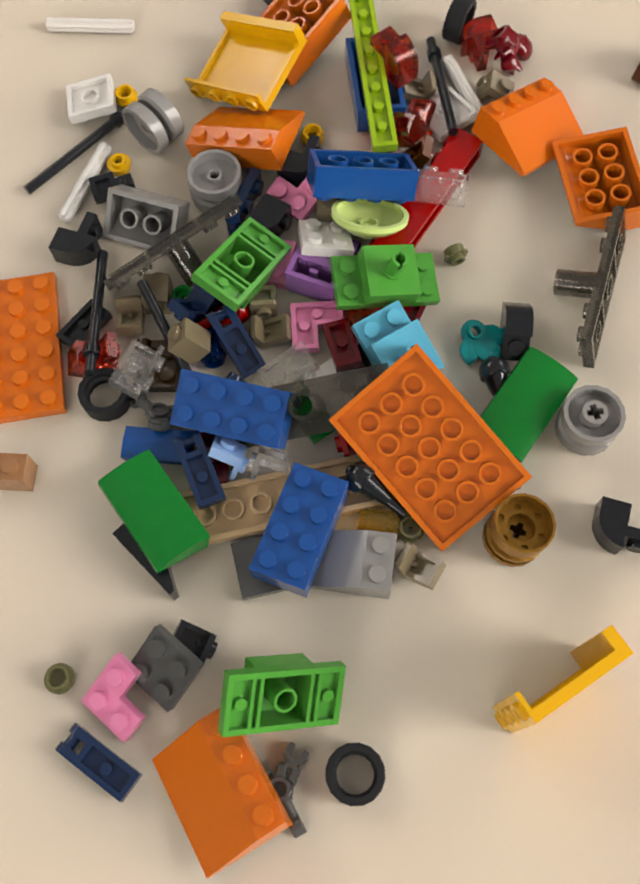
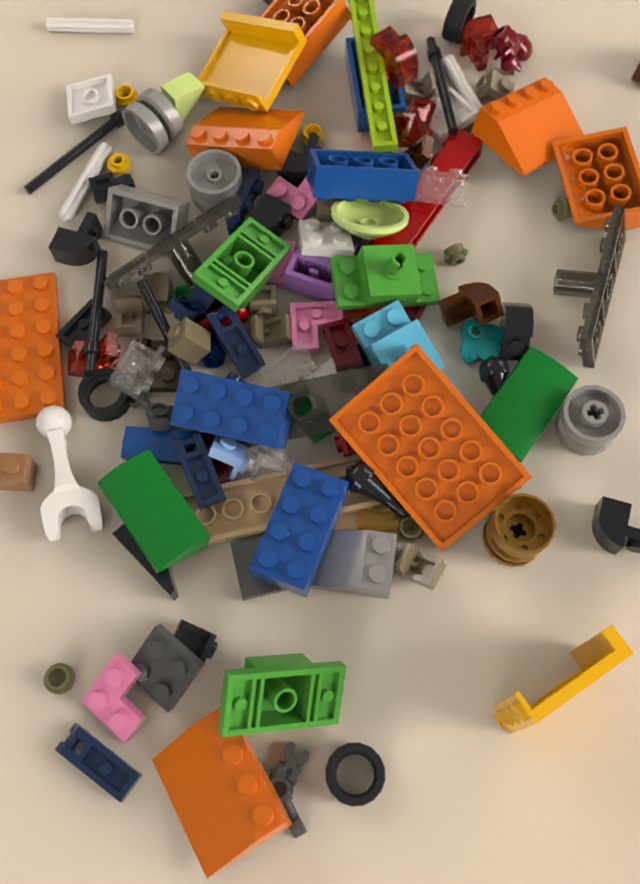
(68, 497): none -> white piece
(183, 93): none -> yellowish green slope
(473, 300): none -> reddish brown brick
(561, 209): none -> olive plate

